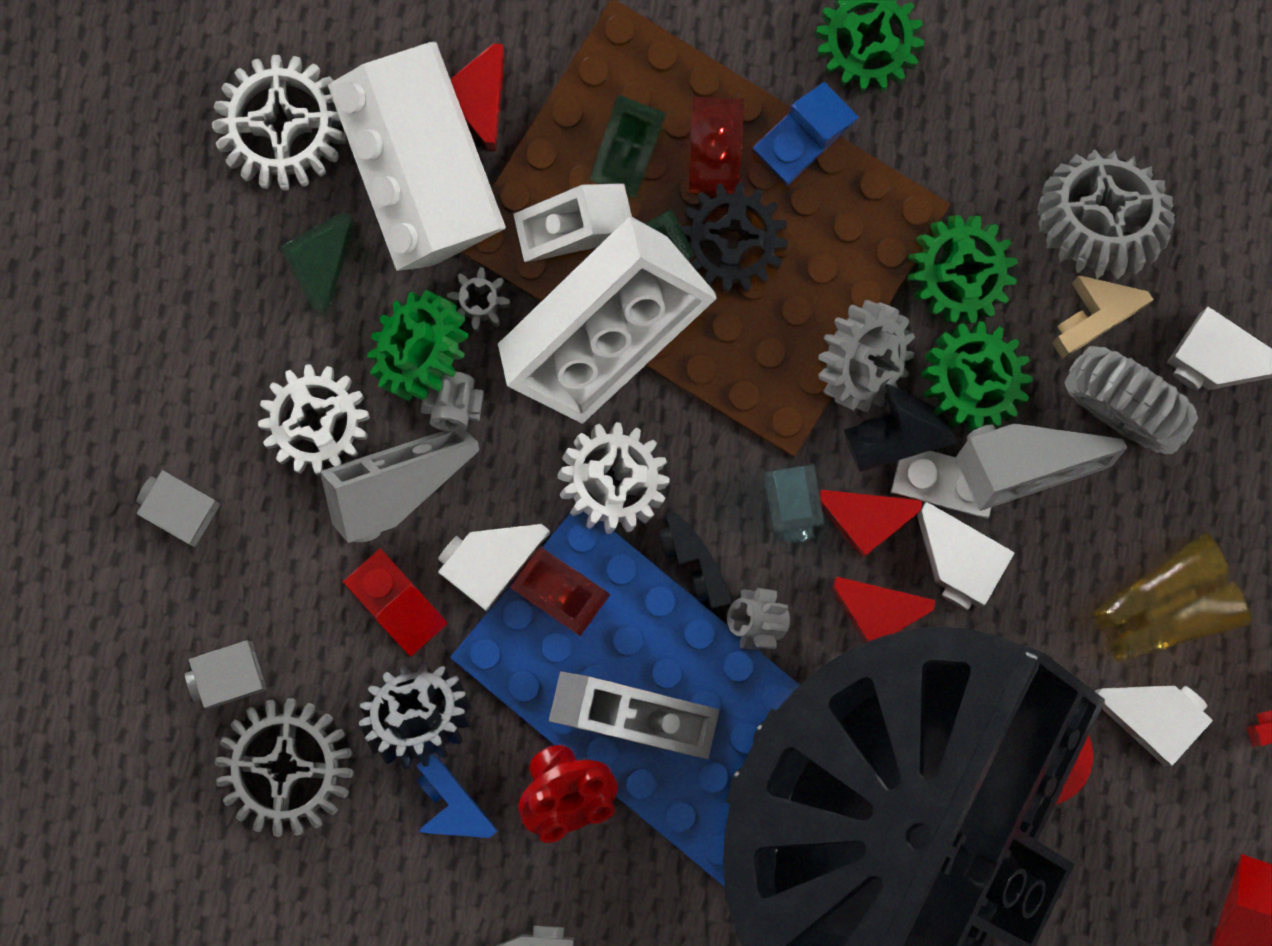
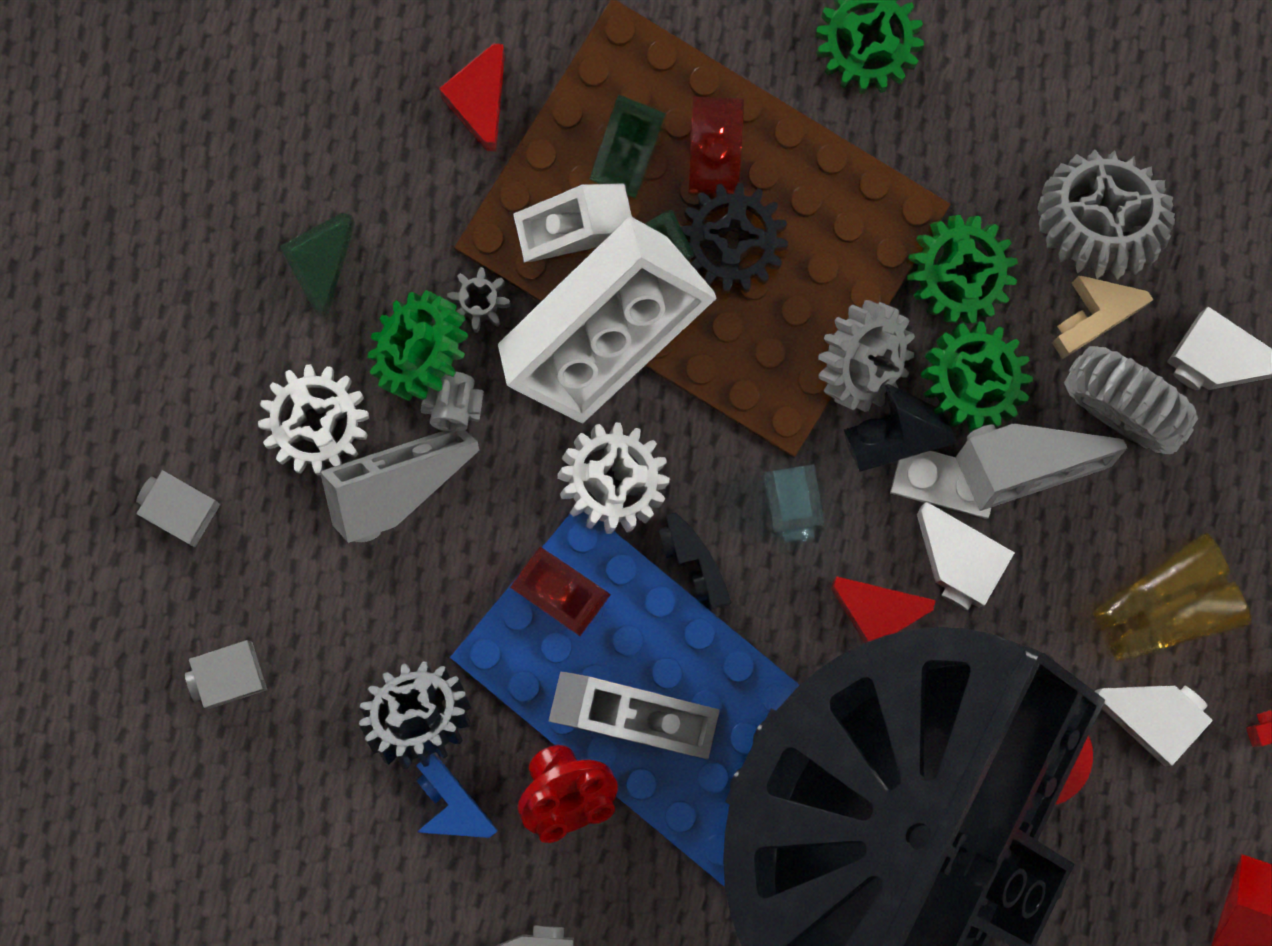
(241, 763): light grey gear -> none
(256, 122): white gear -> none
(395, 602): red slope -> none
(416, 156): white slope -> none
(490, 560): white slope -> none
(758, 619): light grey gear -> none
(804, 133): blue slope -> none
(867, 518): red slope -> none

